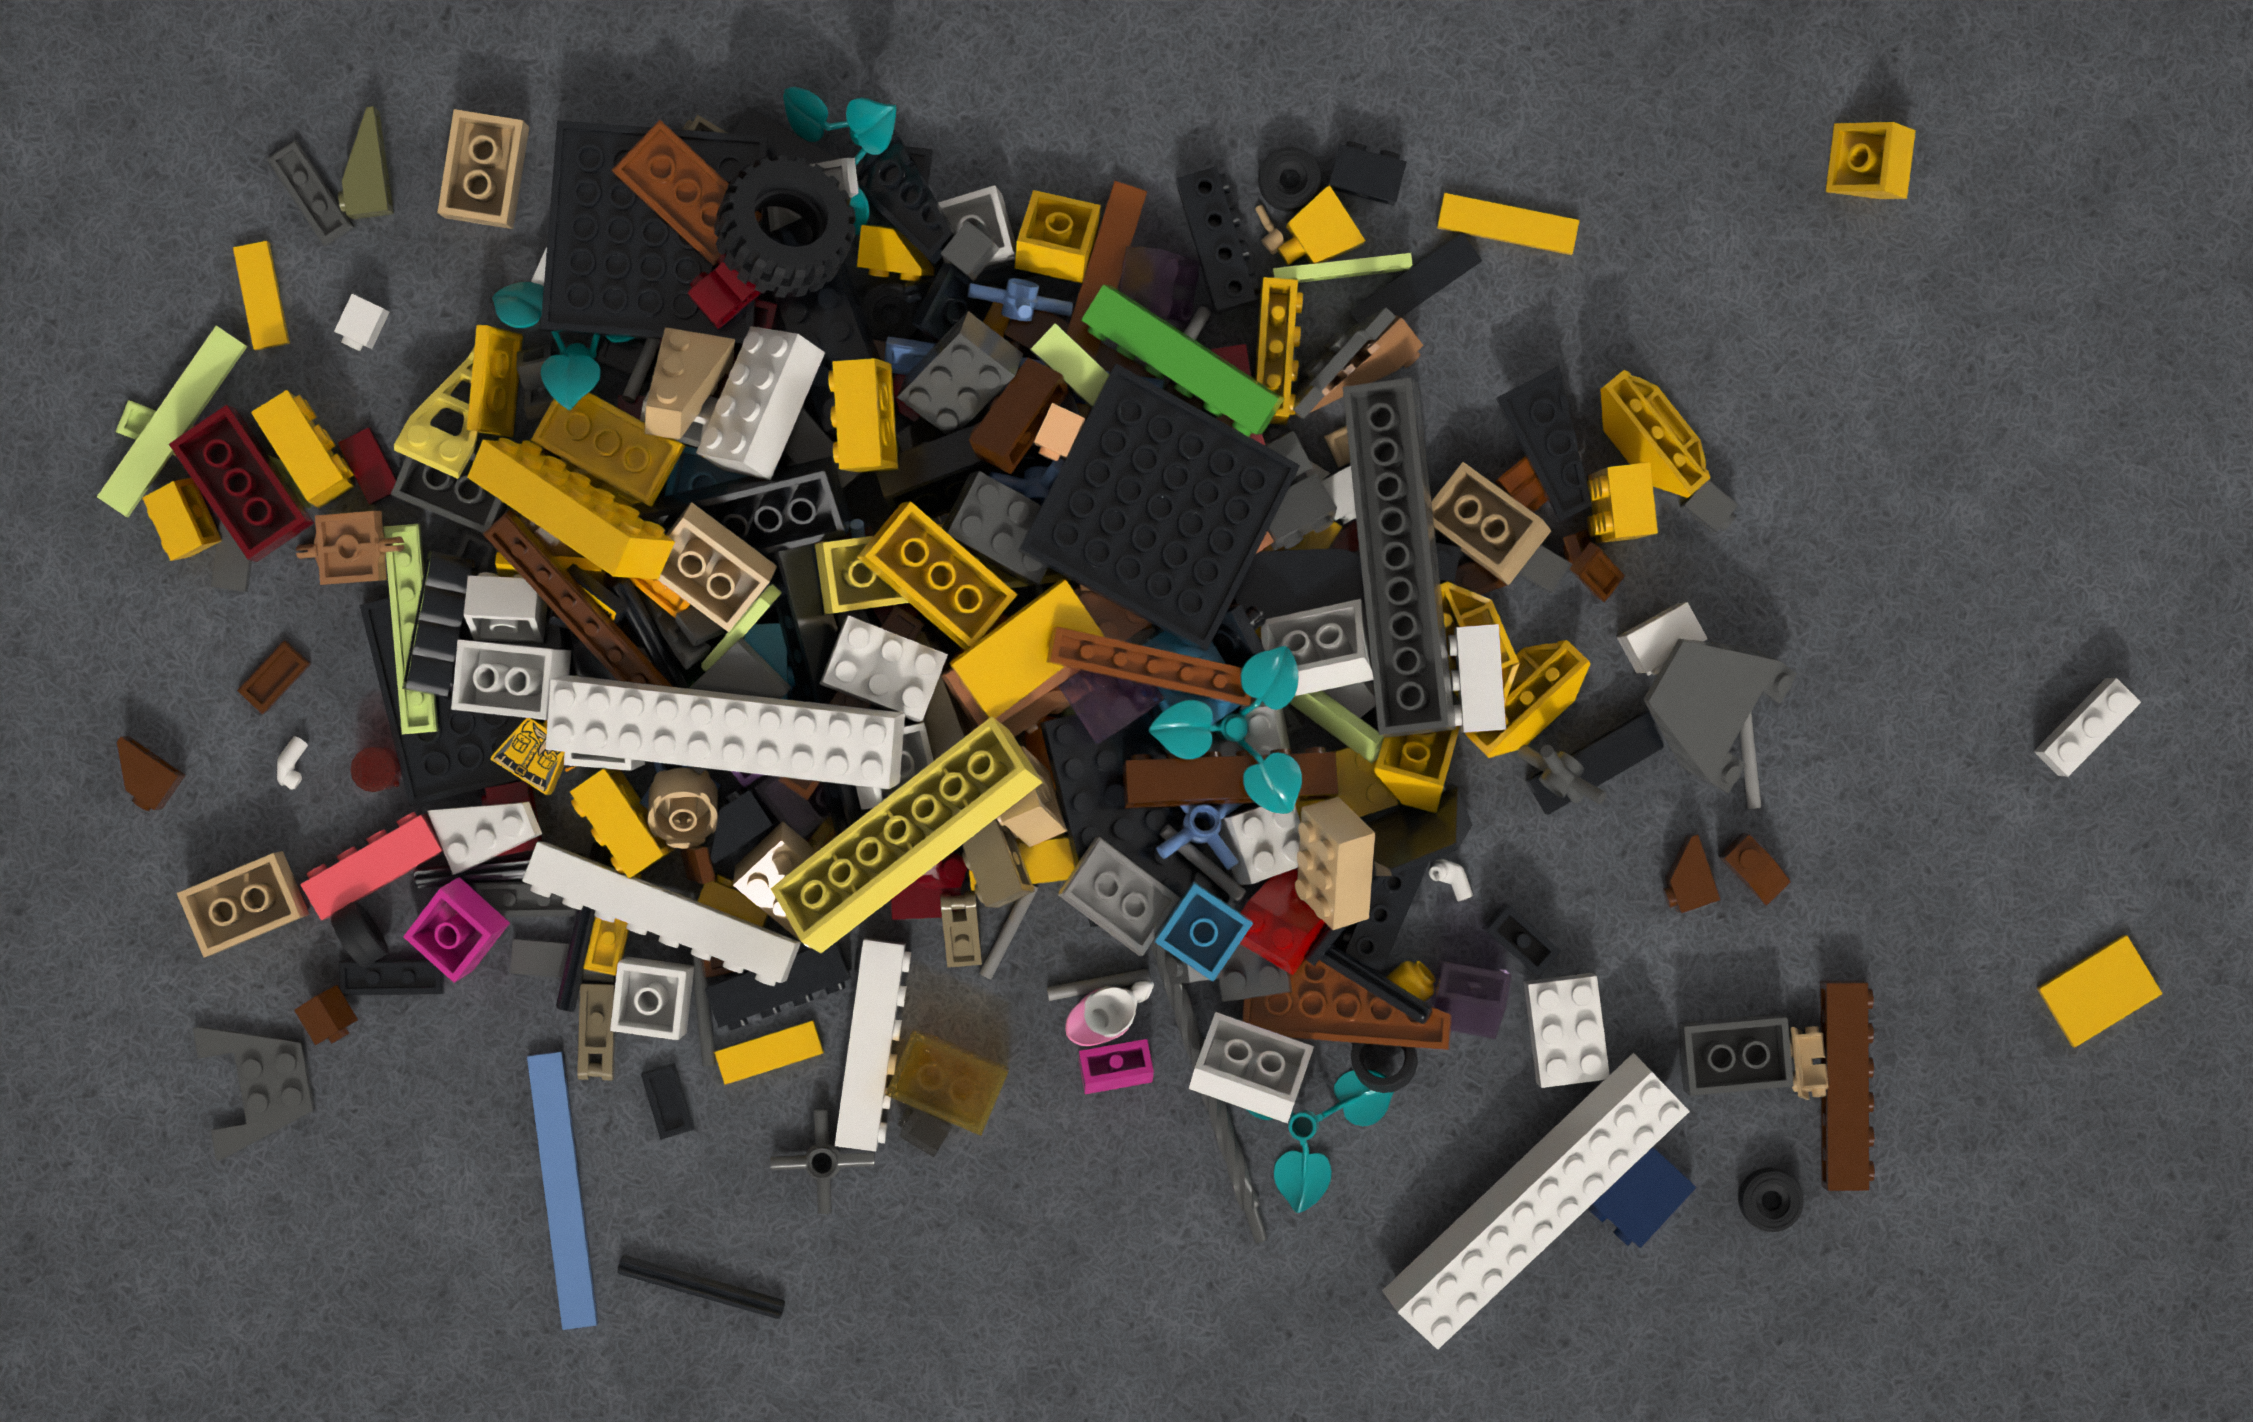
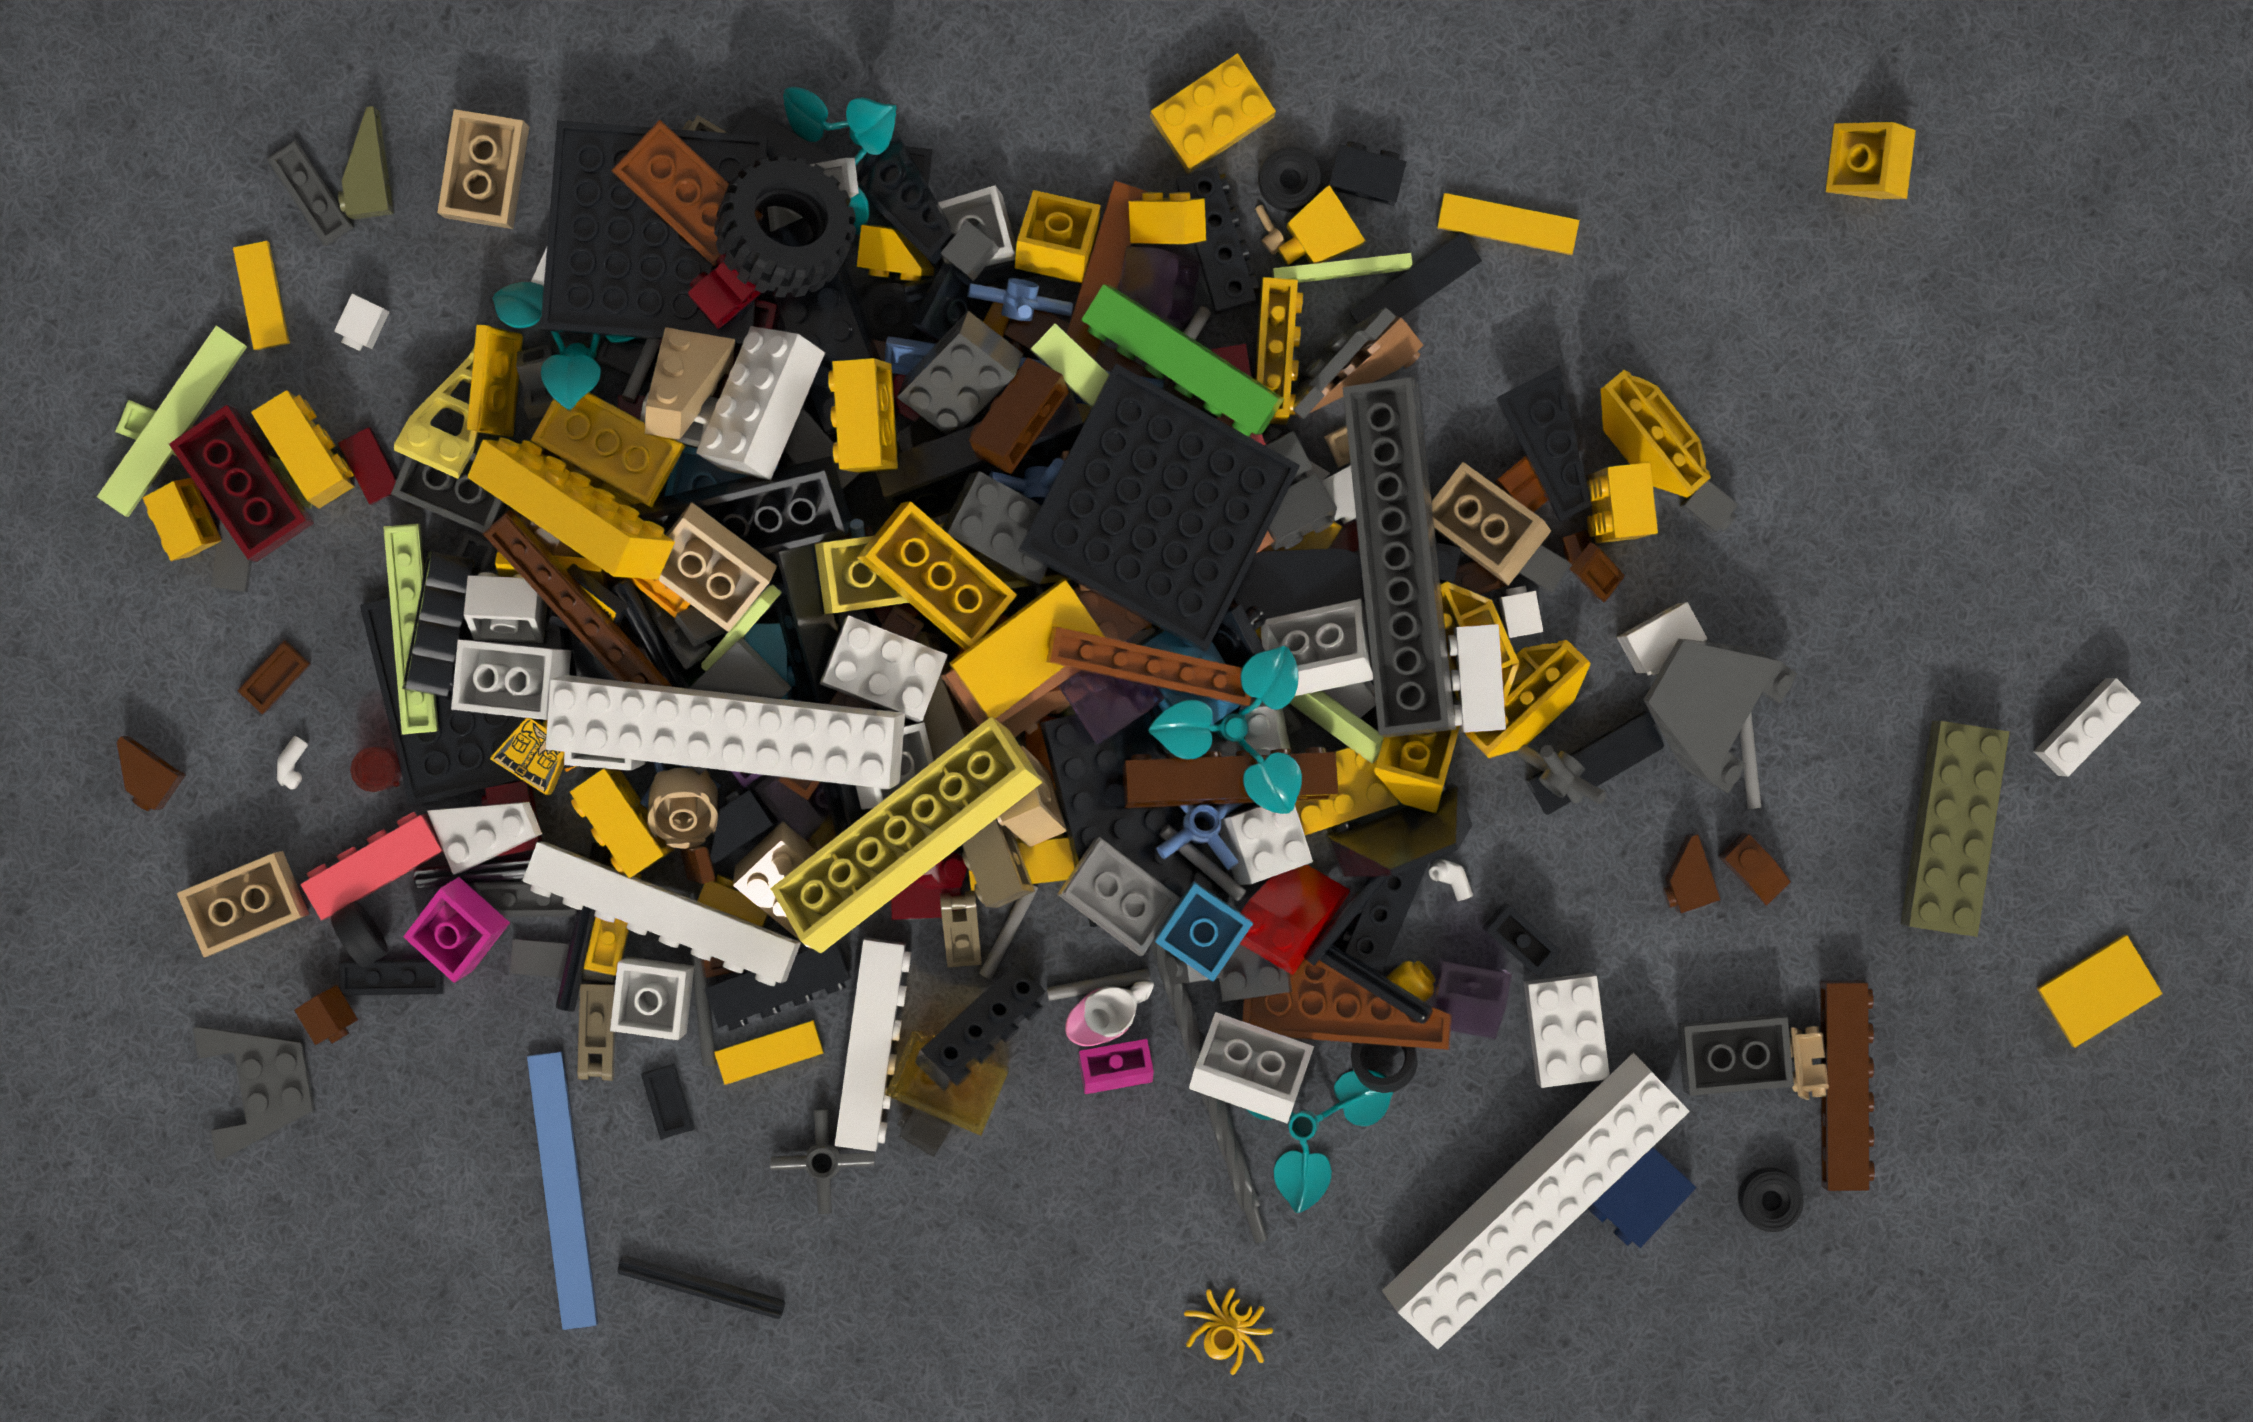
(350, 547): medium nougat plate -> none
(980, 1027): none -> black brick
(1058, 432): light nougat brick -> none
(1167, 219): none -> yellow brick
(1212, 113): none -> yellow brick
(1227, 1330): none -> yellow animal
(1335, 863): tan brick -> none
(1520, 612): none -> white brick
(1954, 828): none -> olive brick

